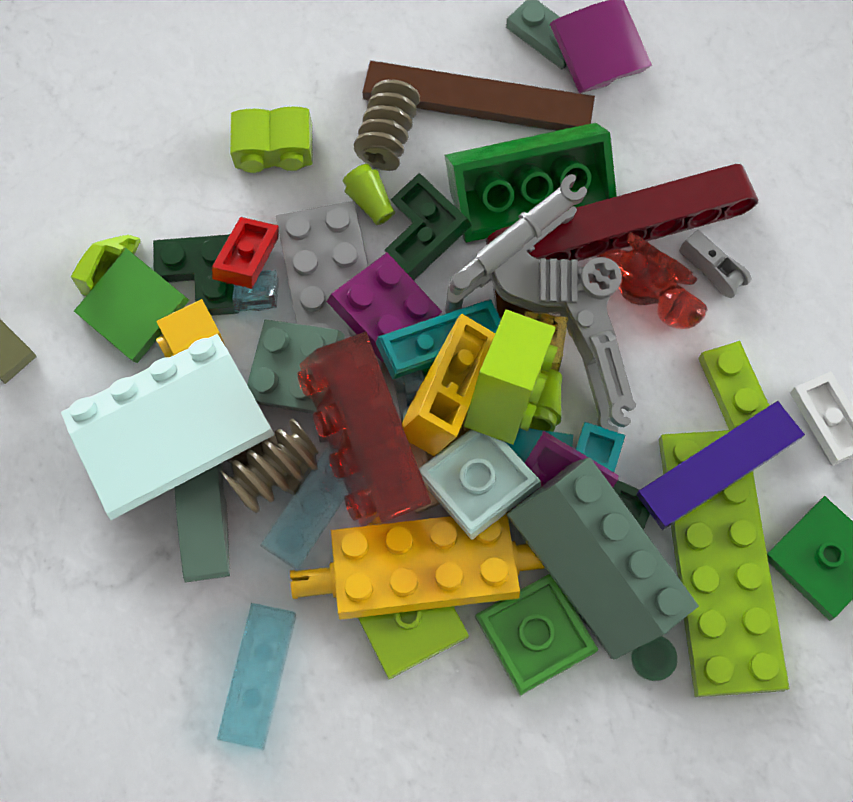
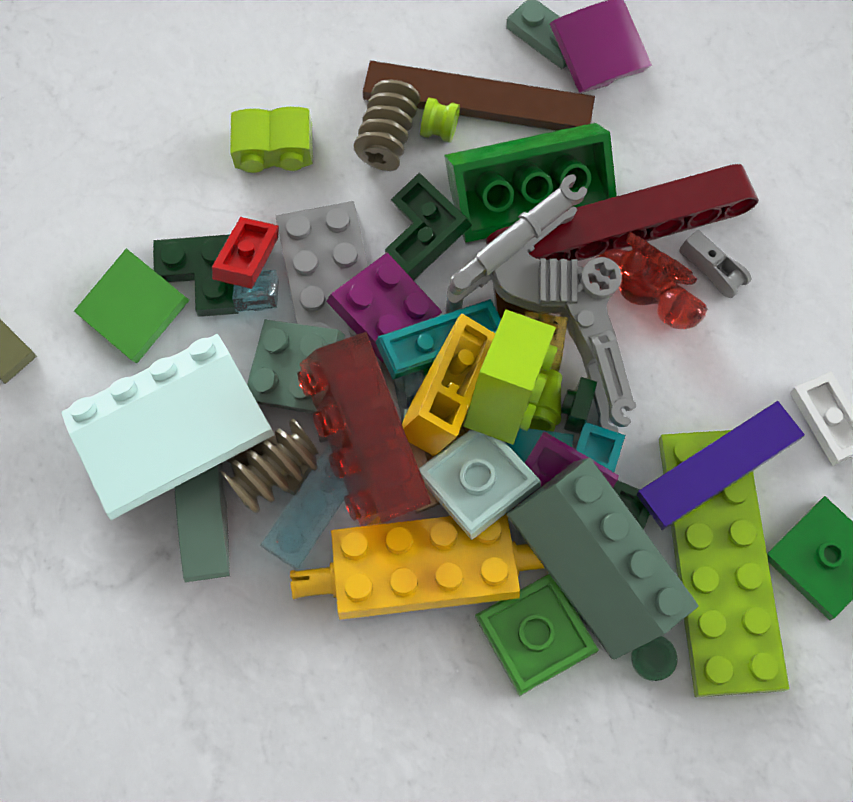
(99, 259): lime slope -> none
(185, 328): yellow brick -> none
(257, 676): clear light blue plate -> none
(368, 192): lime cone -> none
(412, 636): lime plate -> none
(439, 120): none -> lime wheel
(577, 404): none -> dark green plate
(733, 383): lime plate -> none

